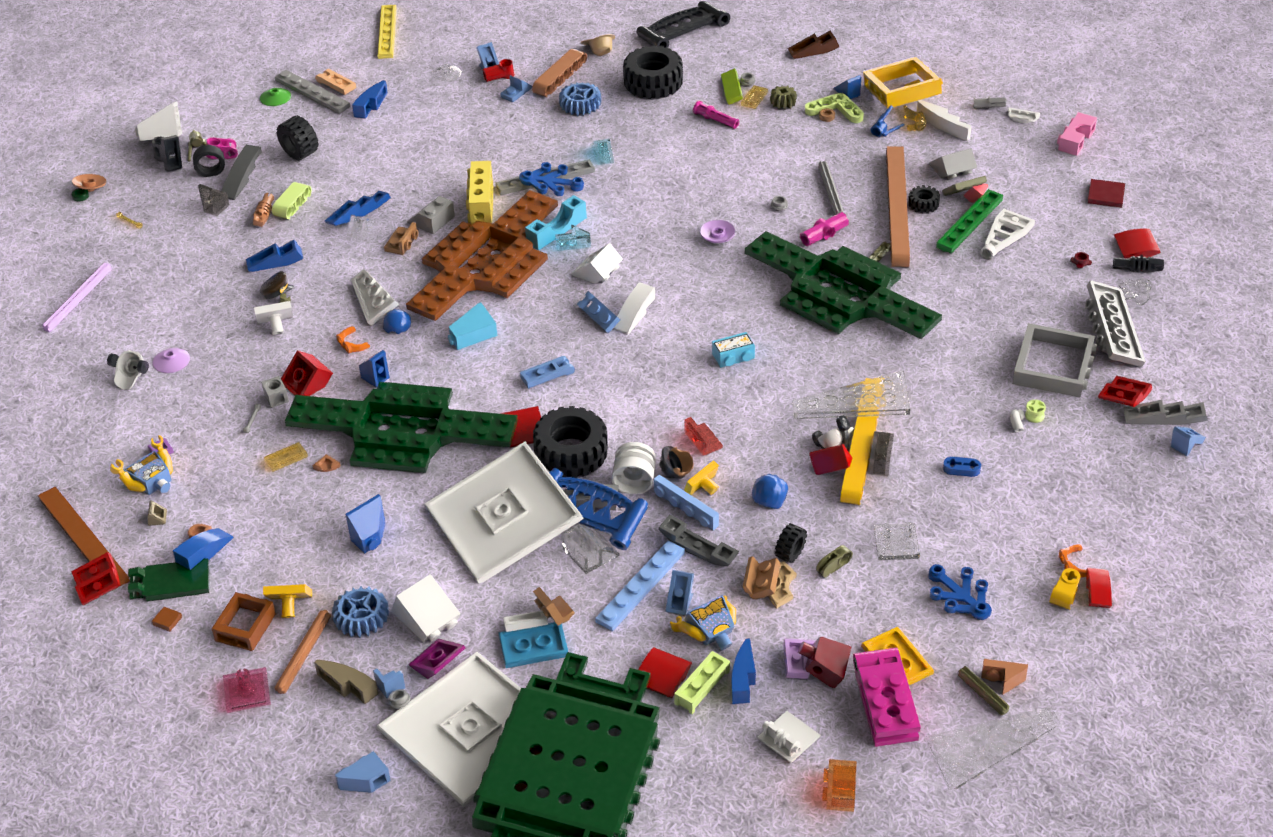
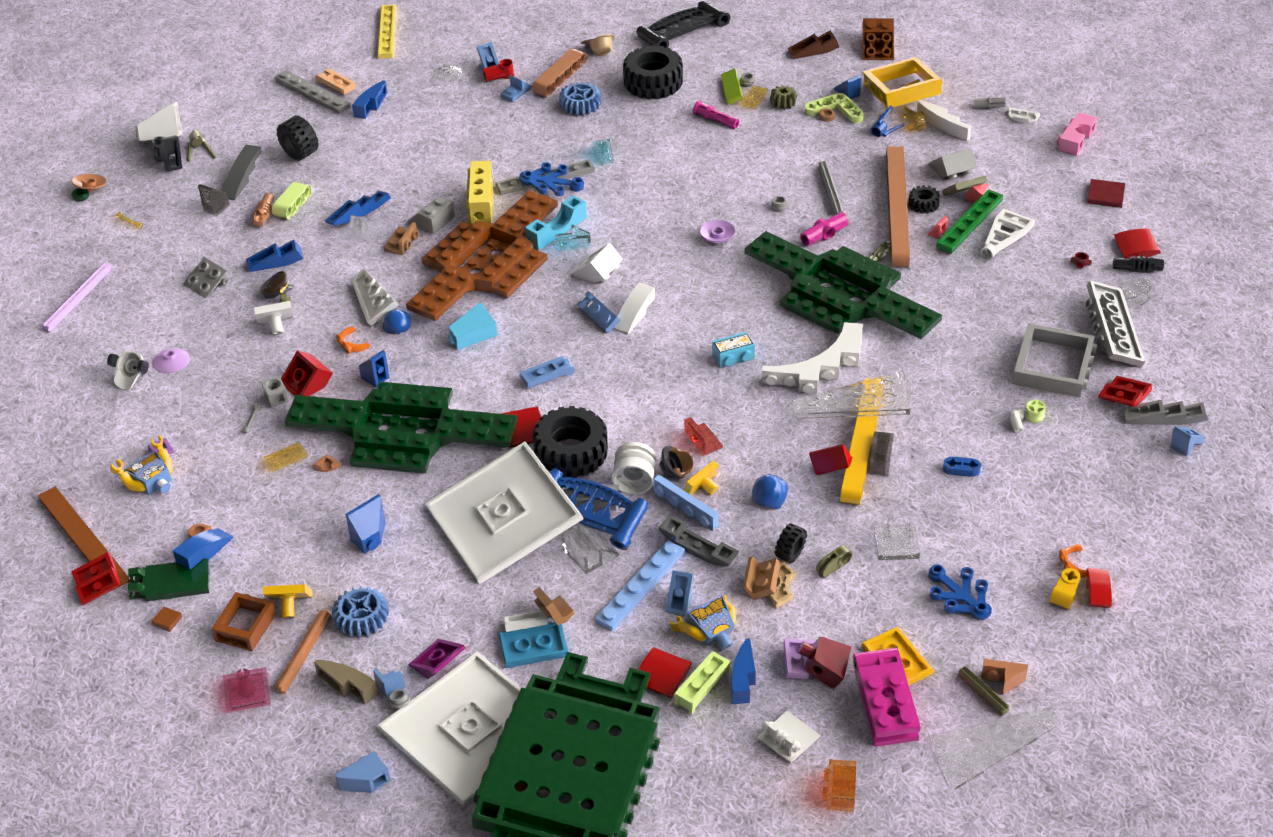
(156, 514): dark tan slope -> none
(206, 150): black tyre -> none
(206, 277): none -> light grey hinge
(224, 145): dark pink piece -> none
(275, 97): bright green dish -> none
(425, 609): white slope -> none
(826, 365): none -> white arch
(835, 436): cap -> none
(878, 38): none -> dark orange slope
(938, 230): none -> coral slope

